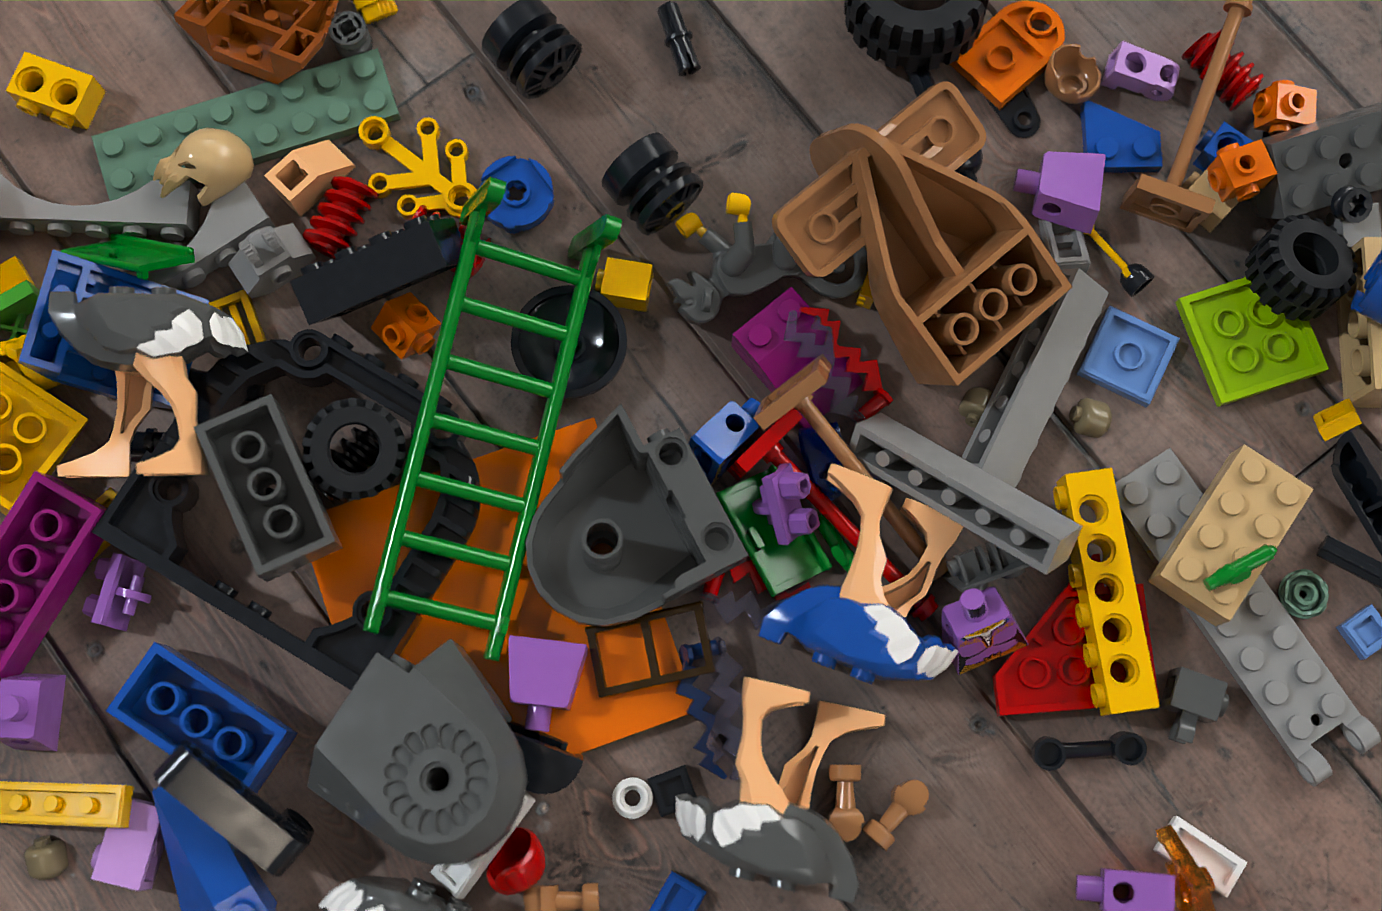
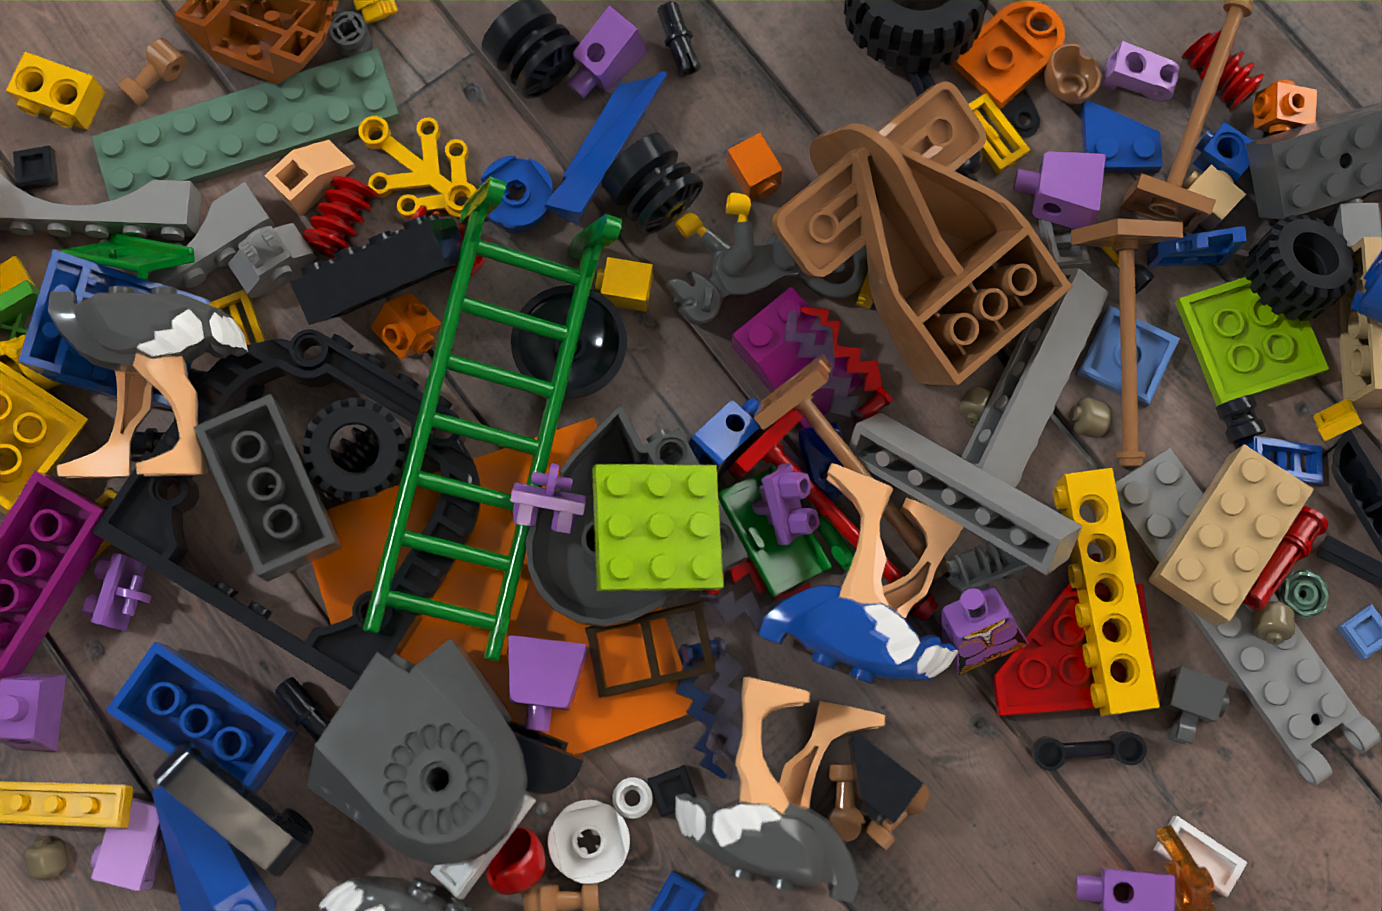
(35, 168): none -> black tile
(163, 63): none -> medium nougat leg
(210, 157): tan helmet -> none
(303, 707): none -> black axle
(565, 504): none -> medium lavender hips
(576, 861): none -> white plate
(603, 146): none -> blue wedge
(606, 53): none -> medium lavender torso
(657, 528): none -> lime plate
(755, 167): none -> orange brick
(880, 782): none -> black slope
(1007, 131): none -> yellow tile
(1126, 238): none -> medium nougat tile
(1198, 249): none -> blue wing
(1241, 171): orange brick -> none
(1241, 568): green piece -> none
(1243, 427): none -> black wheel
(1274, 623): none -> dark tan piece
(1293, 547): none -> red pin
(1313, 453): none -> blue slope
(1361, 199): black bush -> none

